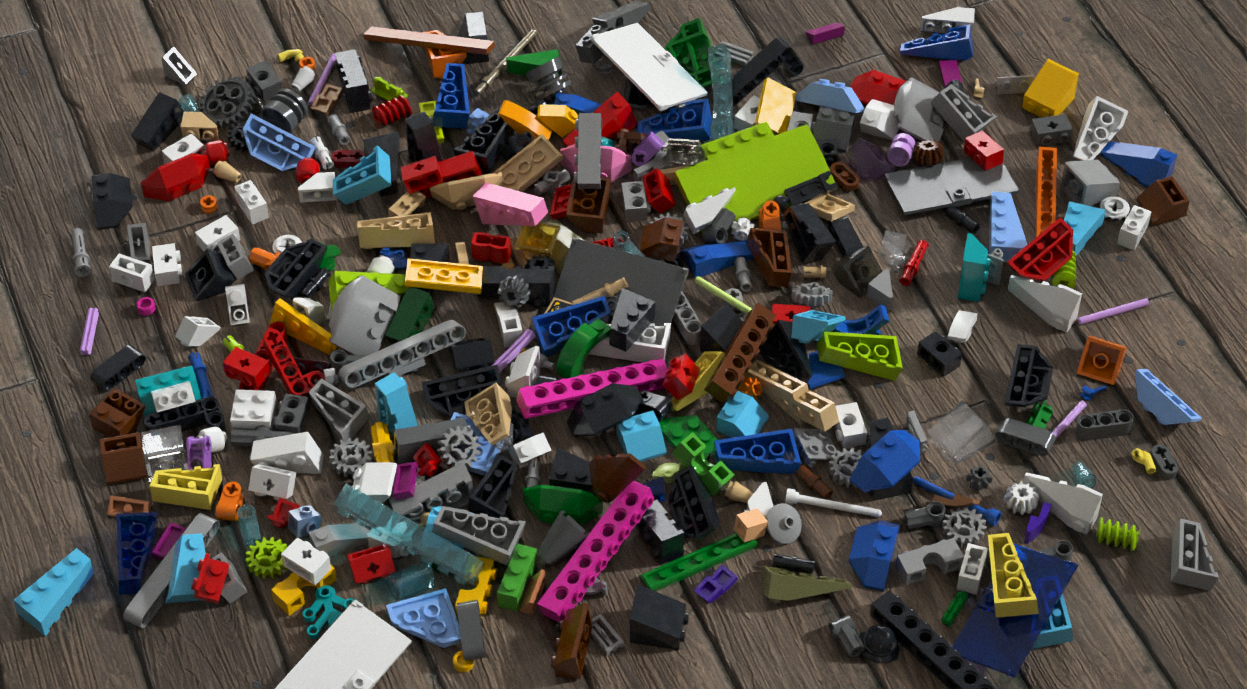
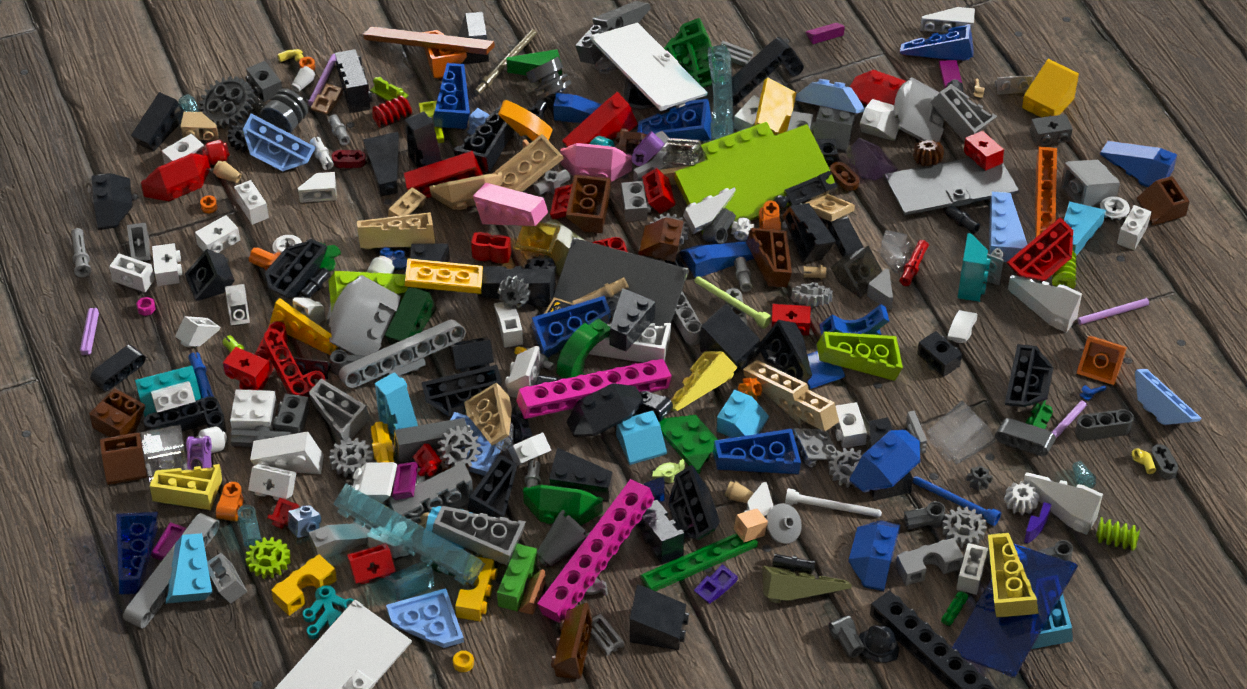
(54, 591): medium azure wedge -> none
(127, 505): nougat slope -> none
(176, 67): light grey slope -> none
(210, 580): red bracket -> none
(235, 256): light grey brick -> none
(306, 169): red head -> none
(306, 561): white brick -> none
(330, 376): light grey piece -> none
(365, 178): medium azure wedge -> none
(422, 174): red brick -> none
(461, 253): tan beam -> none
(471, 630): dark grey beam -> none
(516, 144): black axle -> none
(527, 336): lavender axle -> none
(558, 118): yellow slope -> none
(589, 150): light grey wedge -> none
(613, 474): reddish brown wedge -> none
(622, 242): clear light blue piece -> none
(681, 376): red brick -> none
(691, 453): bright green arch -> none
(740, 352): reddish brown brick -> none
(812, 324): medium azure slope -> none
(814, 482): reddish brown pin -> none
(901, 149): lavender wheel -> none
(958, 501): medium nougat slope -> none
(1098, 127): white wedge -> none
(1190, 557): light grey wedge -> none

